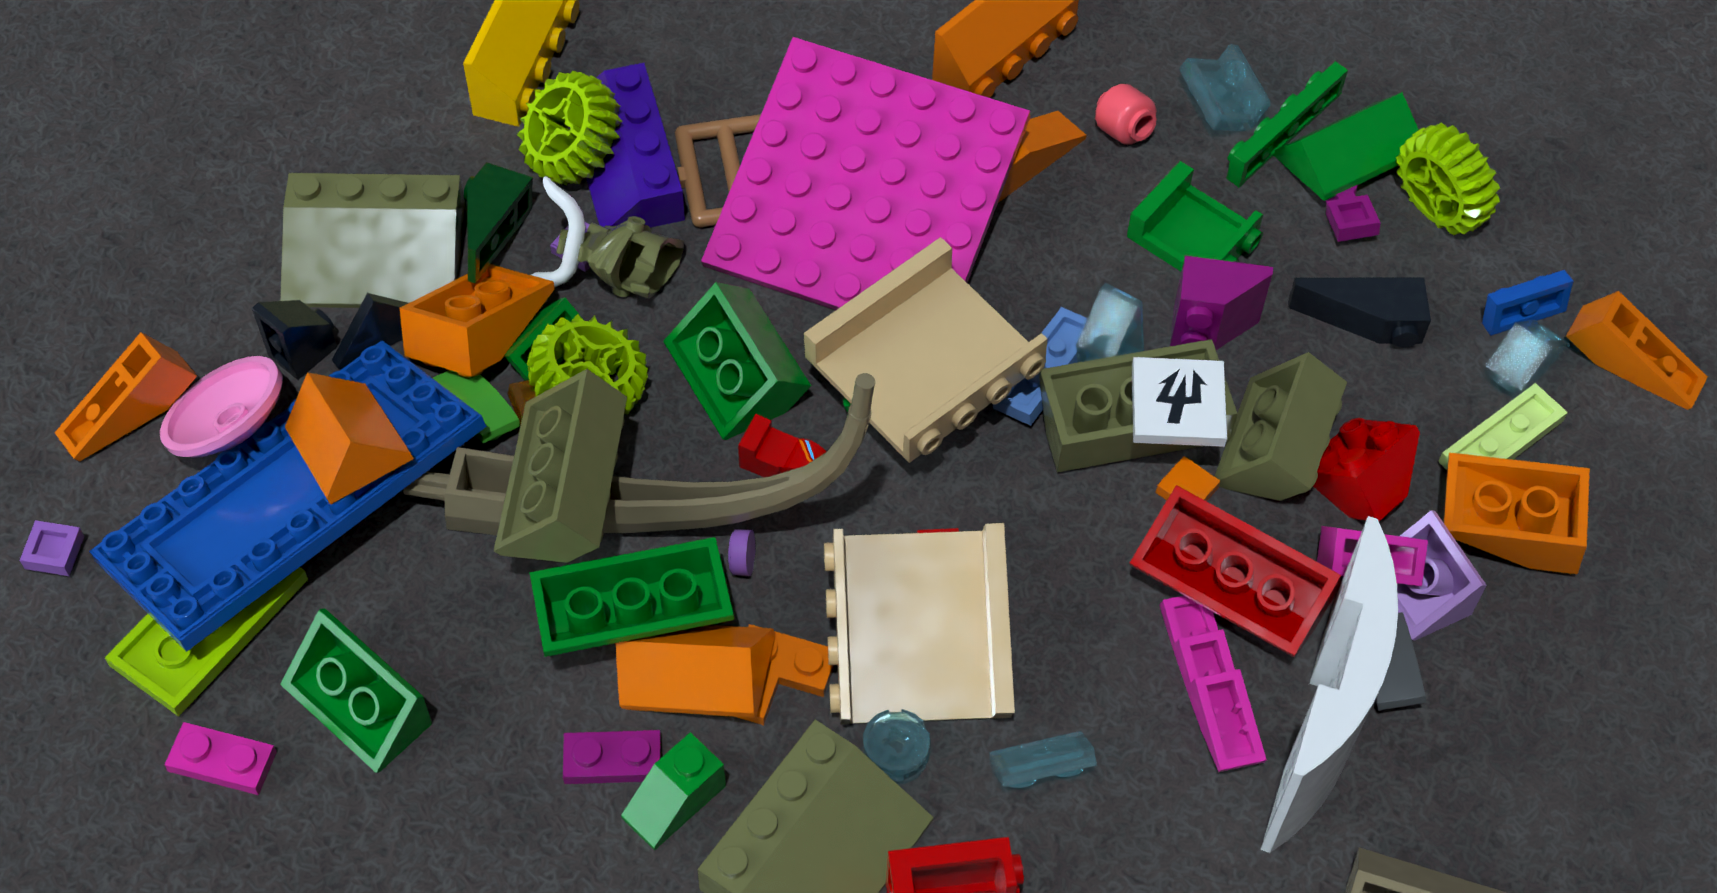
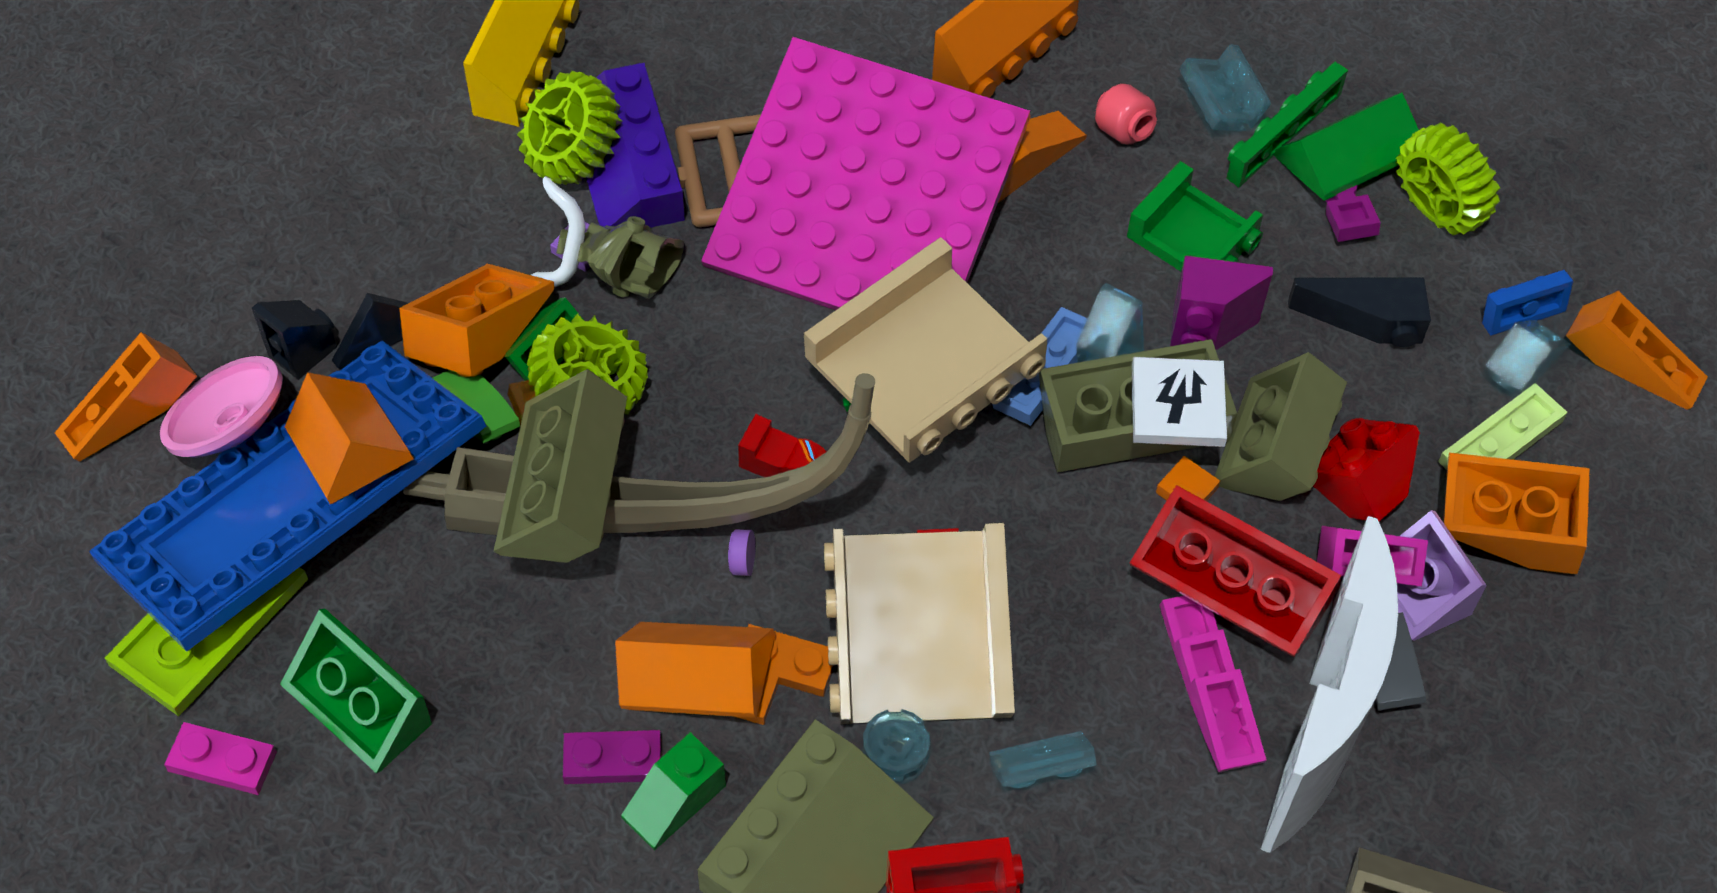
(52, 548): medium lavender plate -> none
(369, 236): slope -> none
(495, 209): dark green slope -> none
(630, 596): green slope -> none
(735, 360): green slope -> none

